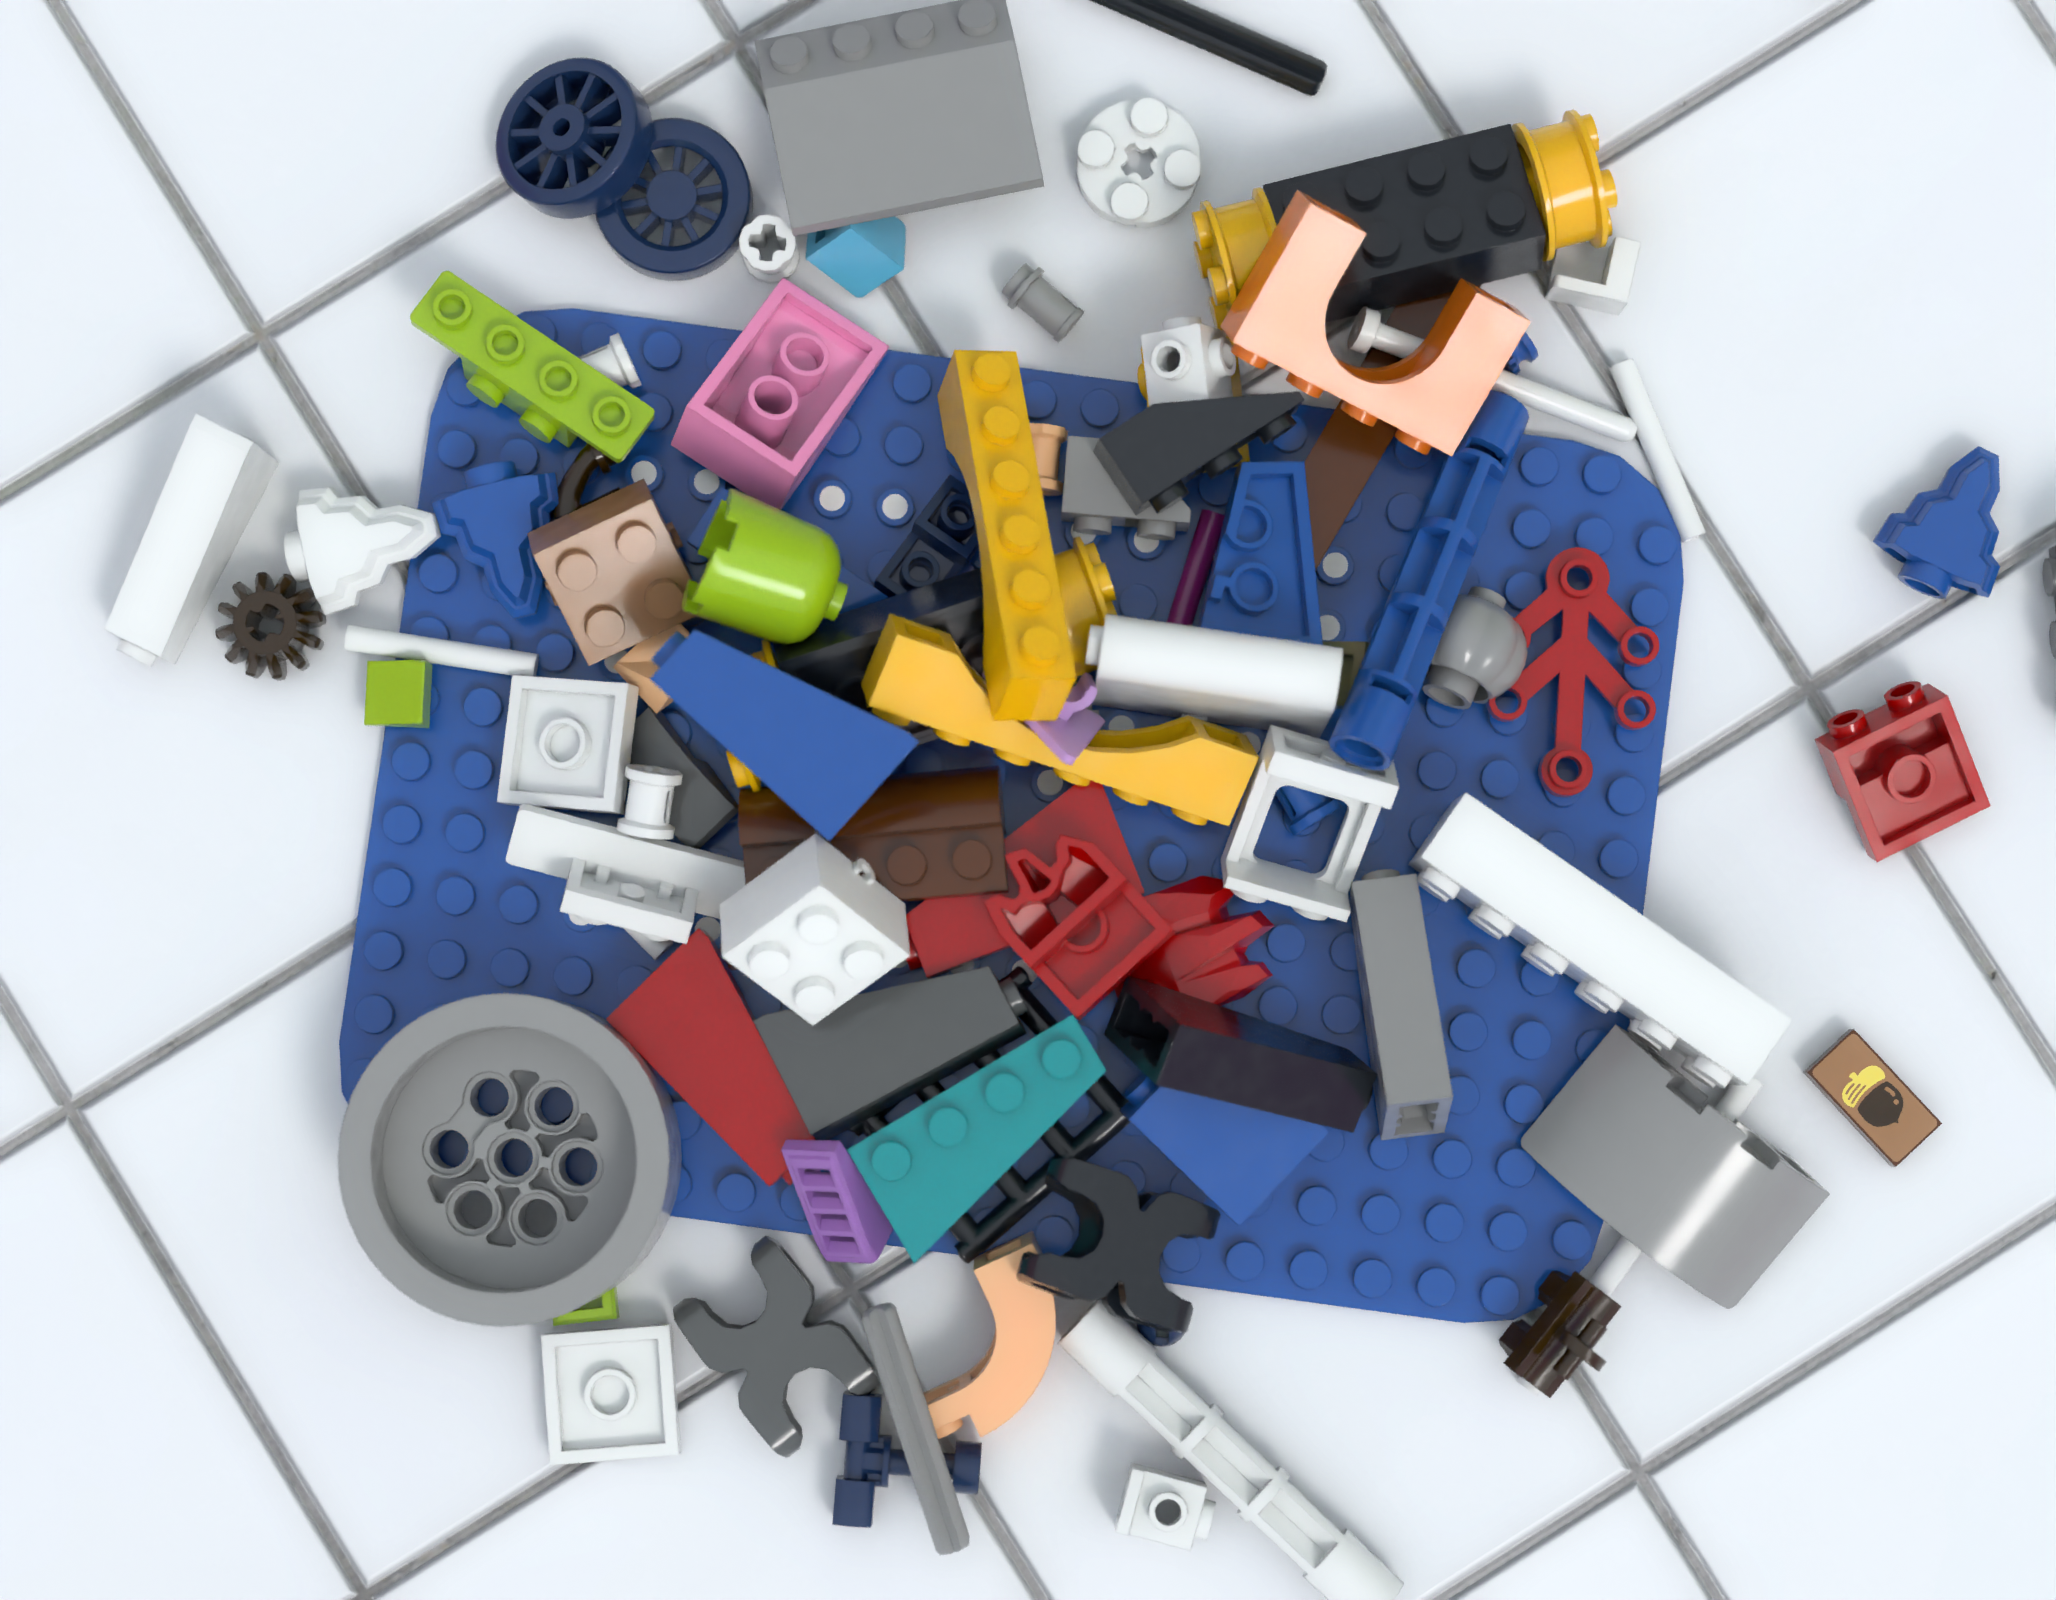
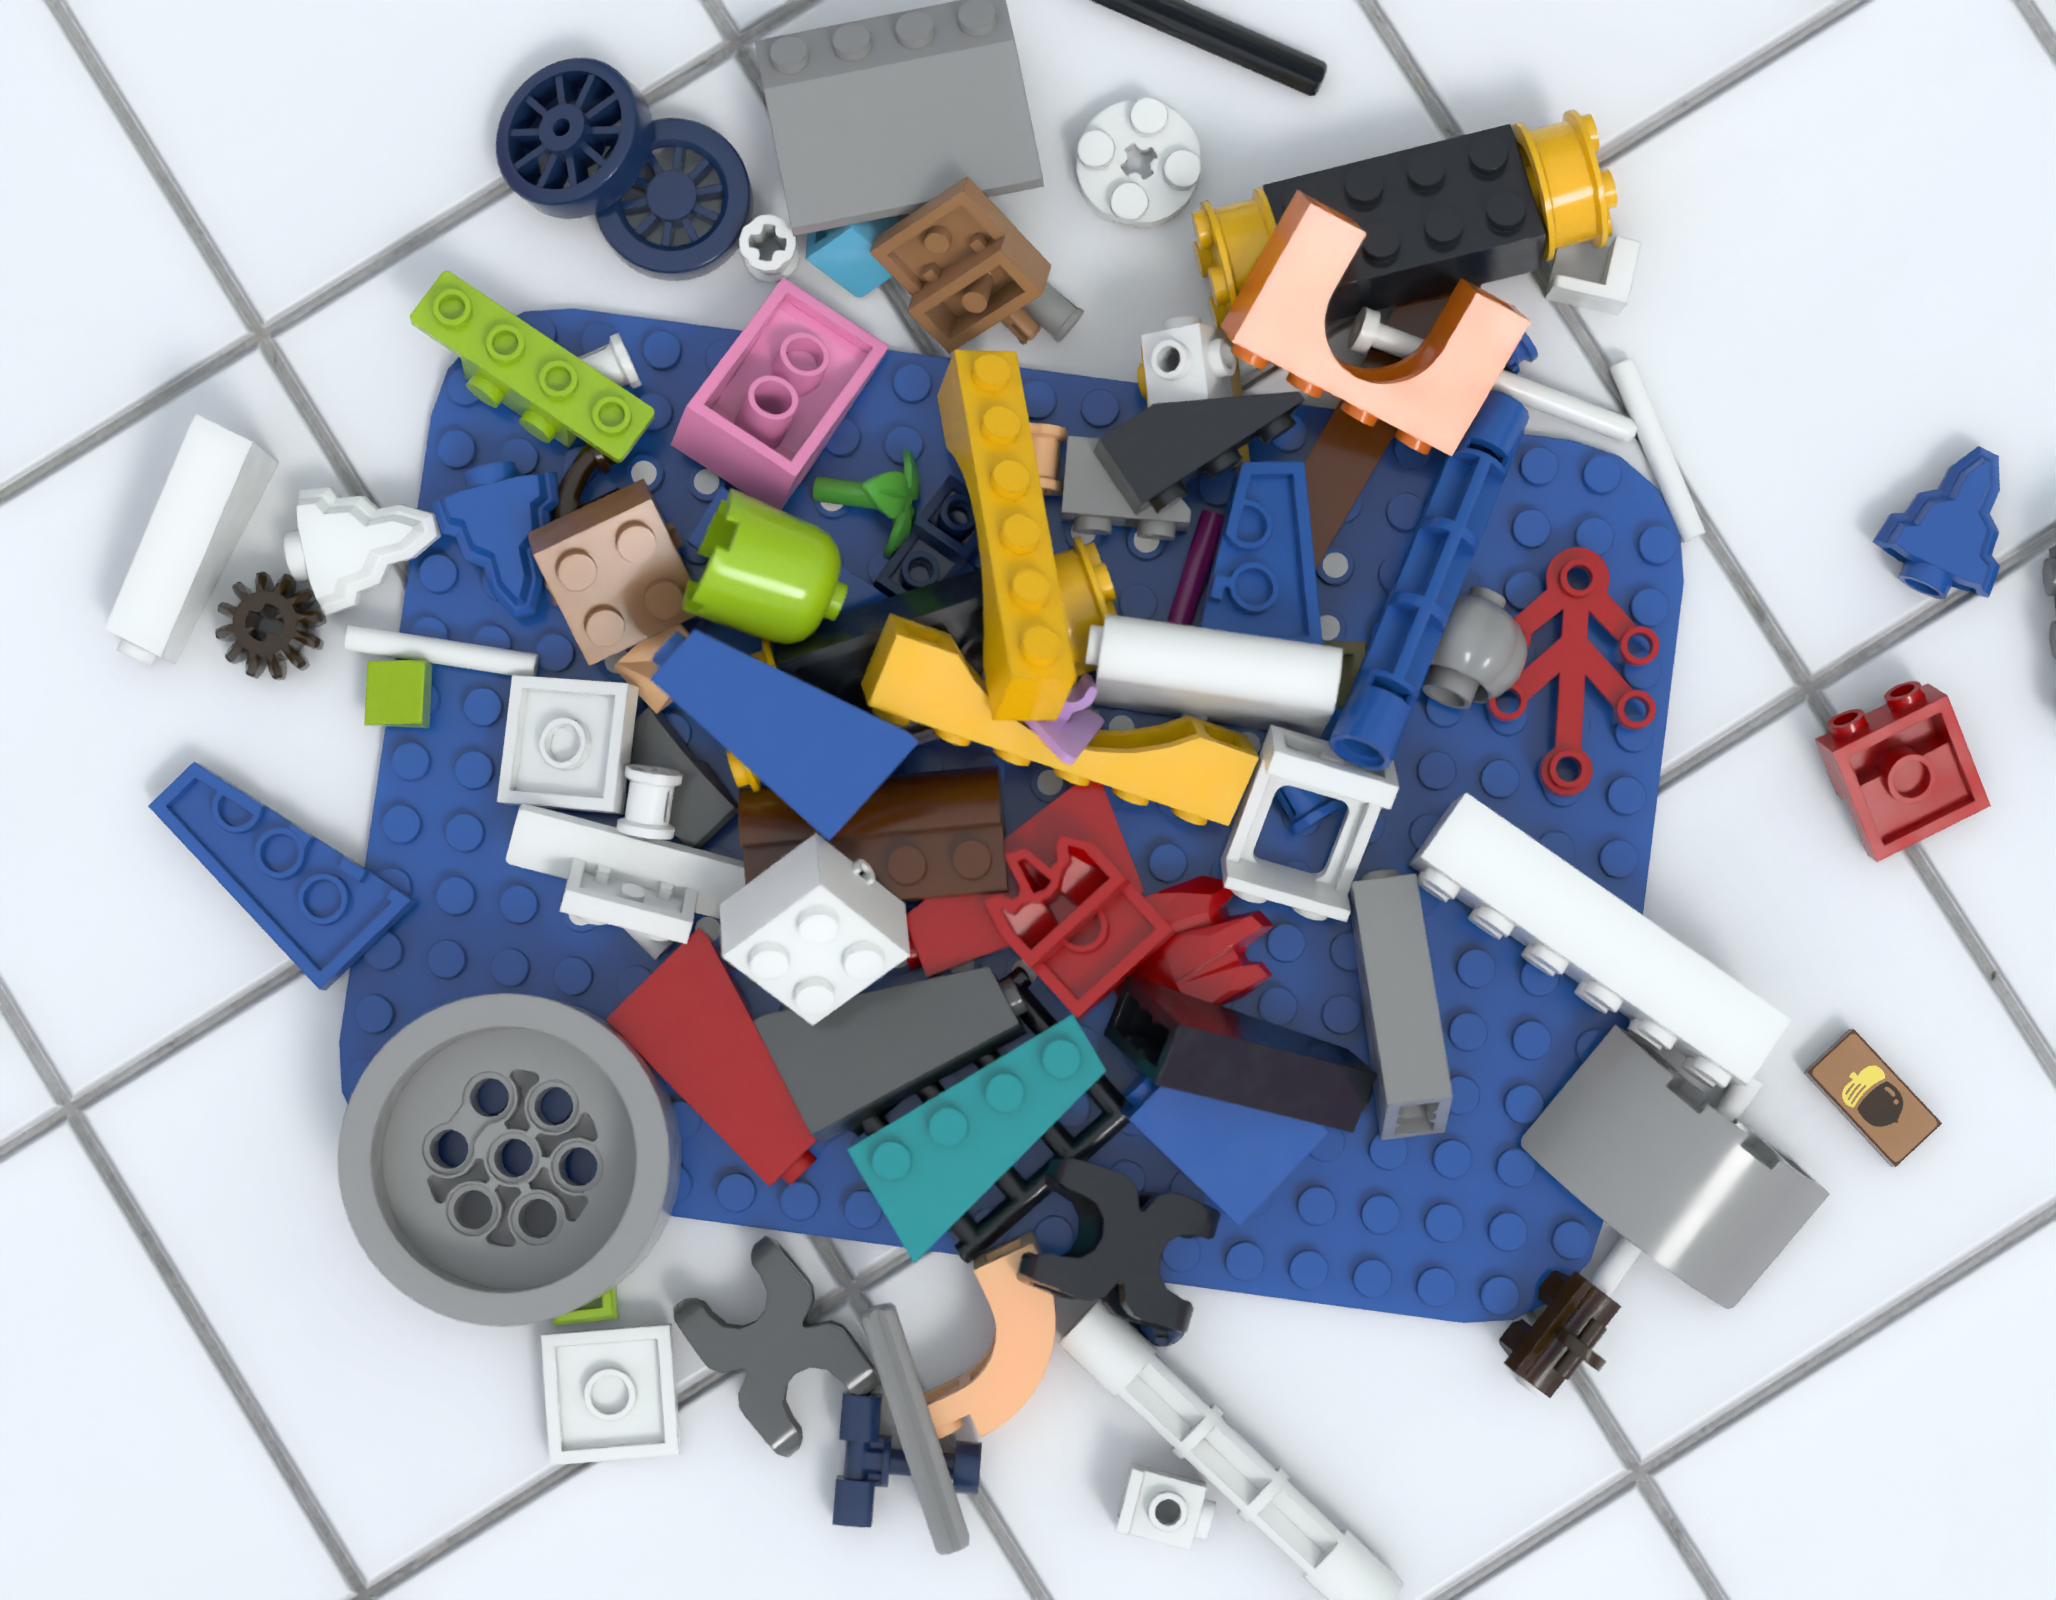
(289, 881): none -> blue wing
(836, 1203): medium lavender slope -> none
(885, 492): none -> bright green plant
(964, 267): none -> medium nougat plate

